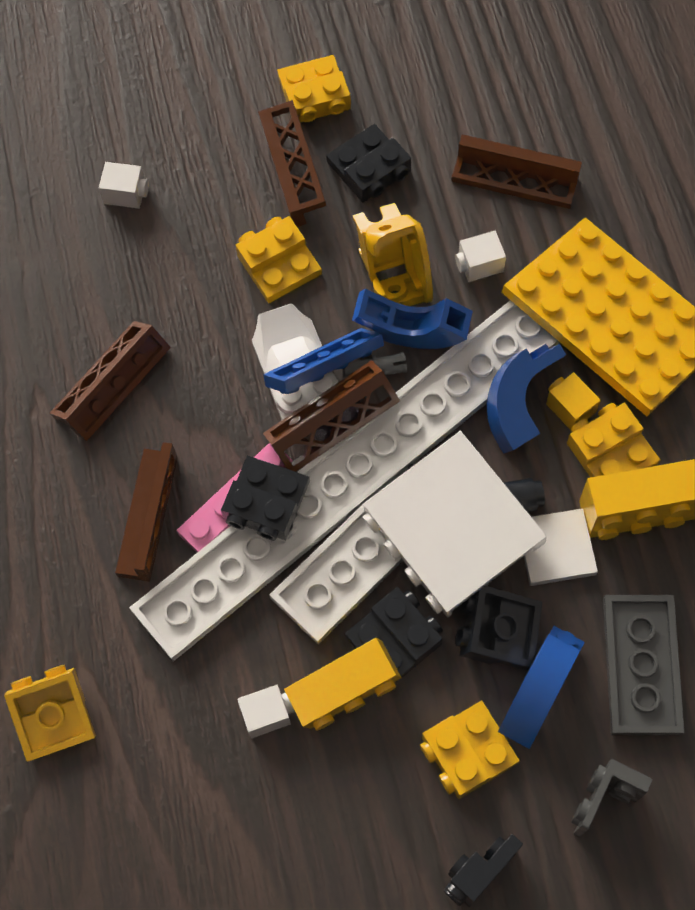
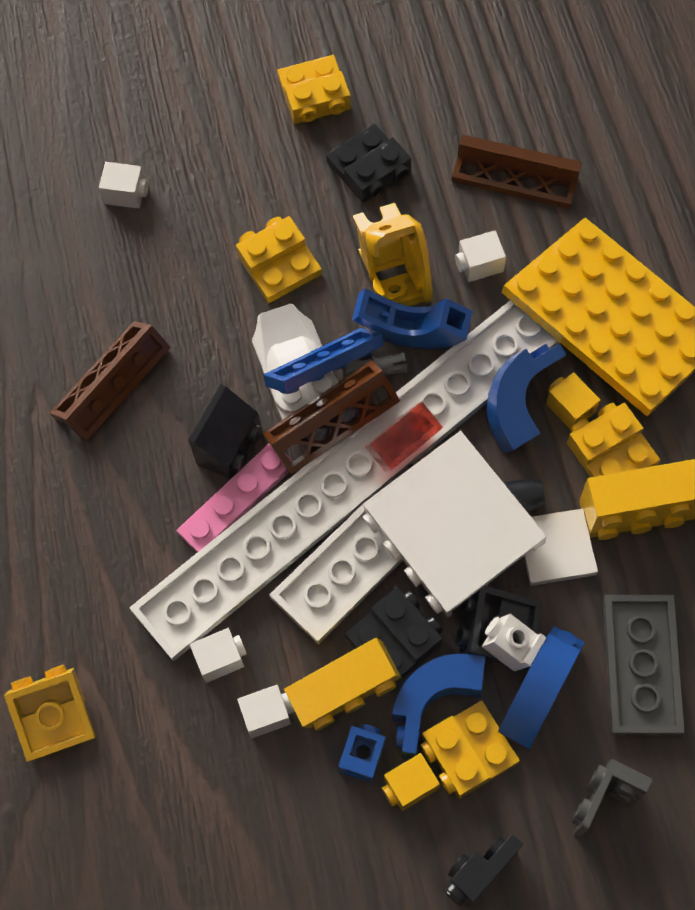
(147, 513): reddish brown fence -> none
(218, 654): none -> white brick
(225, 433): none -> black slope
(265, 499): black plate -> none
(283, 168): reddish brown fence -> none
(351, 764): none -> blue brick
(403, 436): none -> clear red brick
(410, 782): none -> yellow brick
(437, 678): none -> blue arch
(502, 646): none -> white brick

